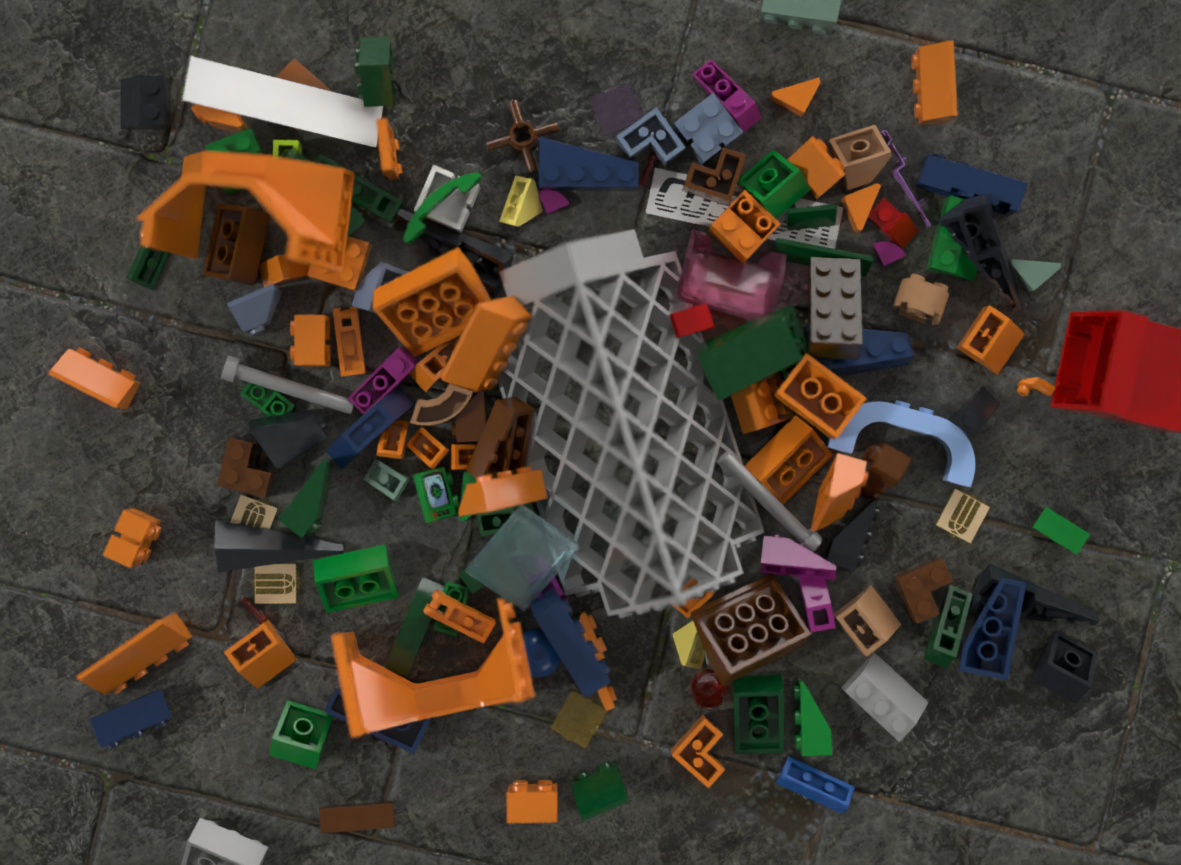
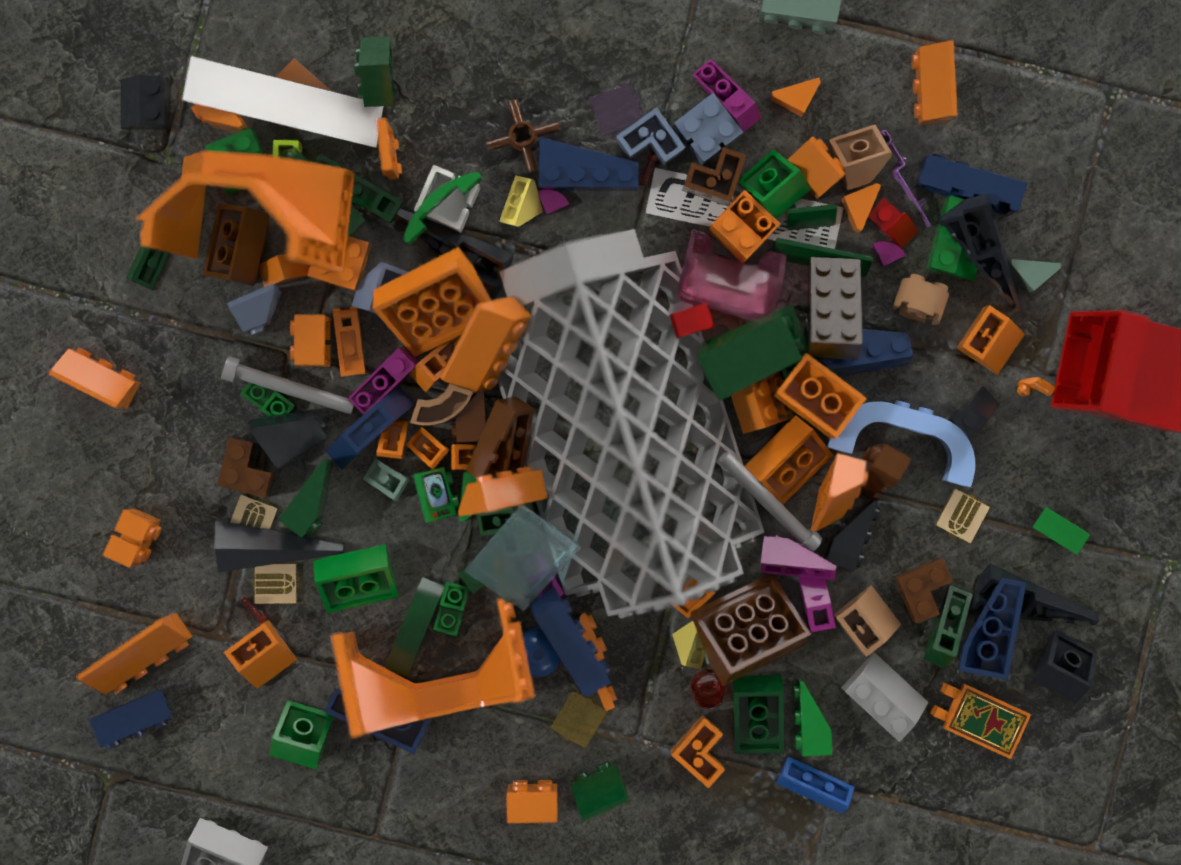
(357, 817): reddish brown tile -> none
(460, 616): orange plate -> none
(982, 719): none -> tile

